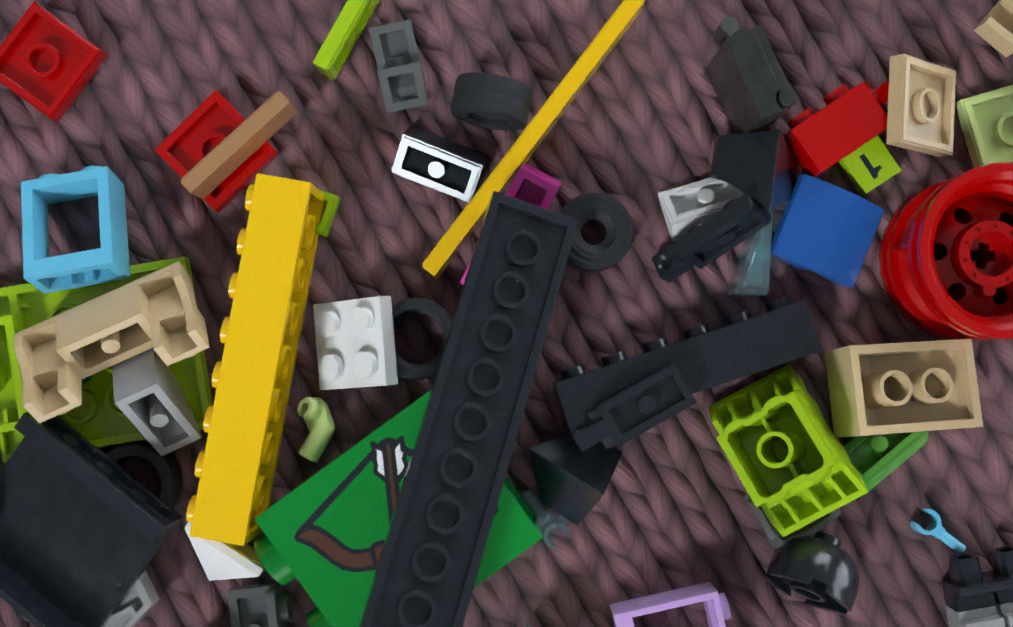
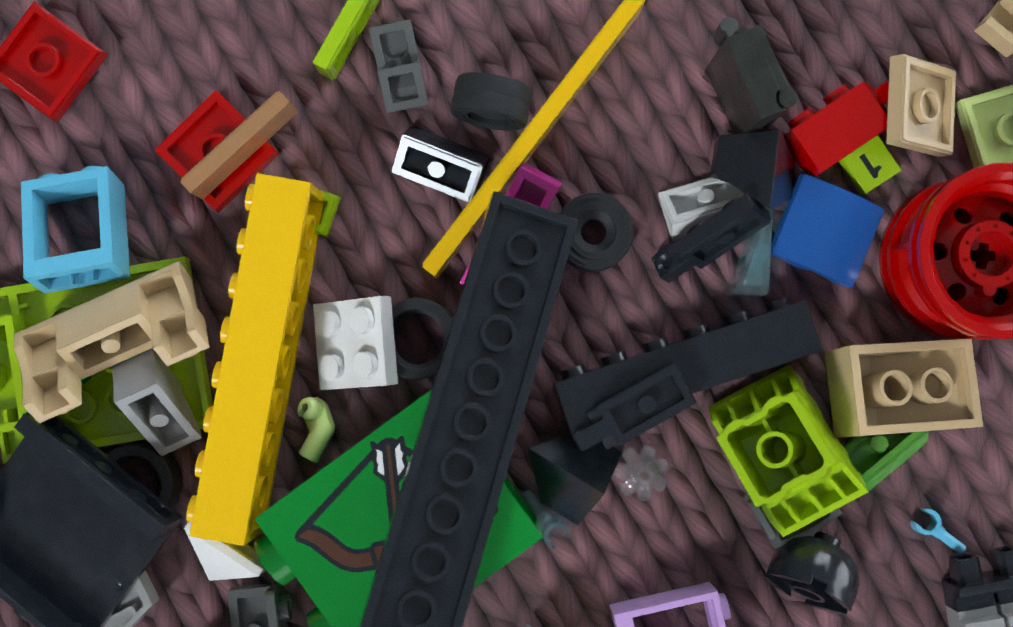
(635, 466): none -> clear plant

